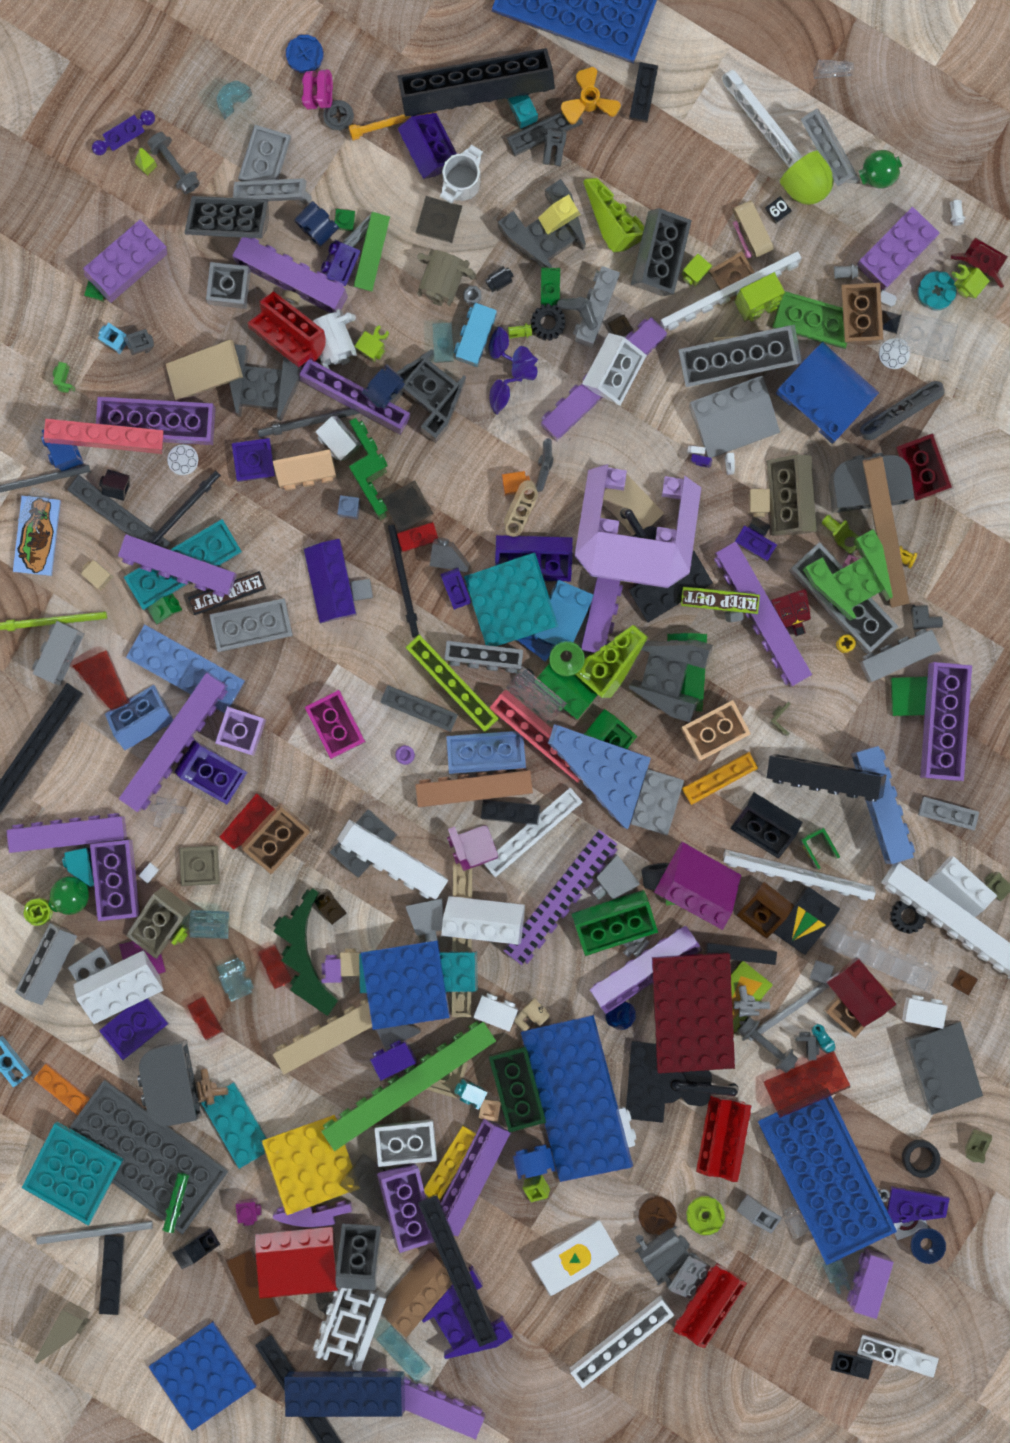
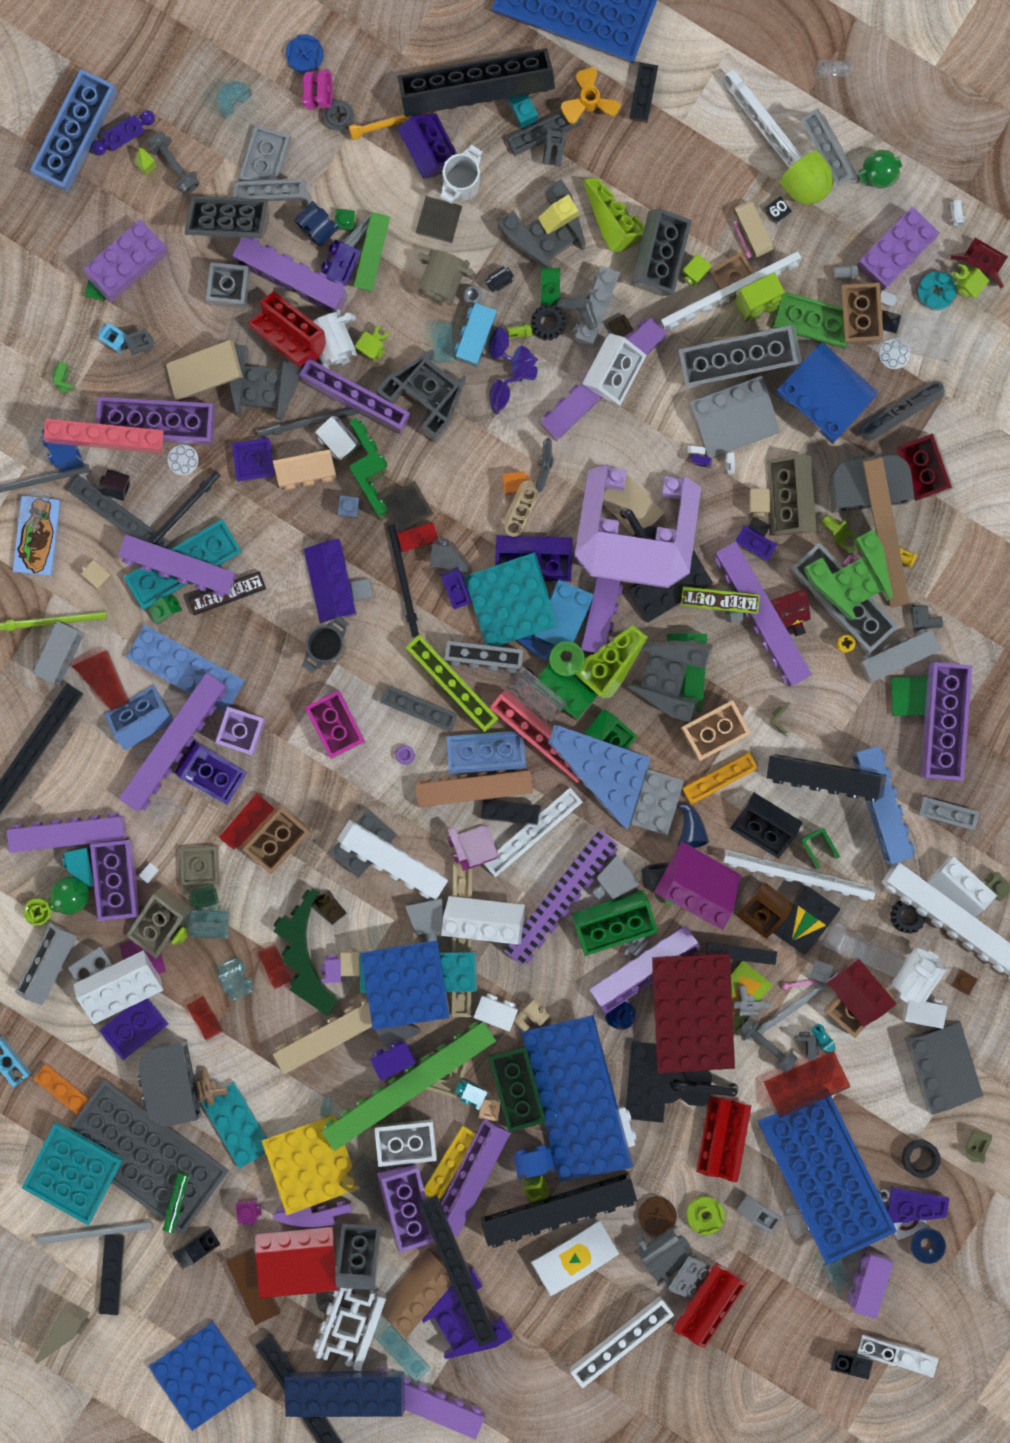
(74, 131): none -> medium blue brick
(203, 897): none -> clear green brick
(251, 625): light grey plate -> none
(325, 644): none -> dark grey container
(325, 1106): none -> clear light blue tile
(383, 386): dark blue brick -> none
(558, 1209): none -> black brick
(693, 829): none -> dark blue hat
(785, 986): none -> bright pink hinge
(919, 976): none -> white container

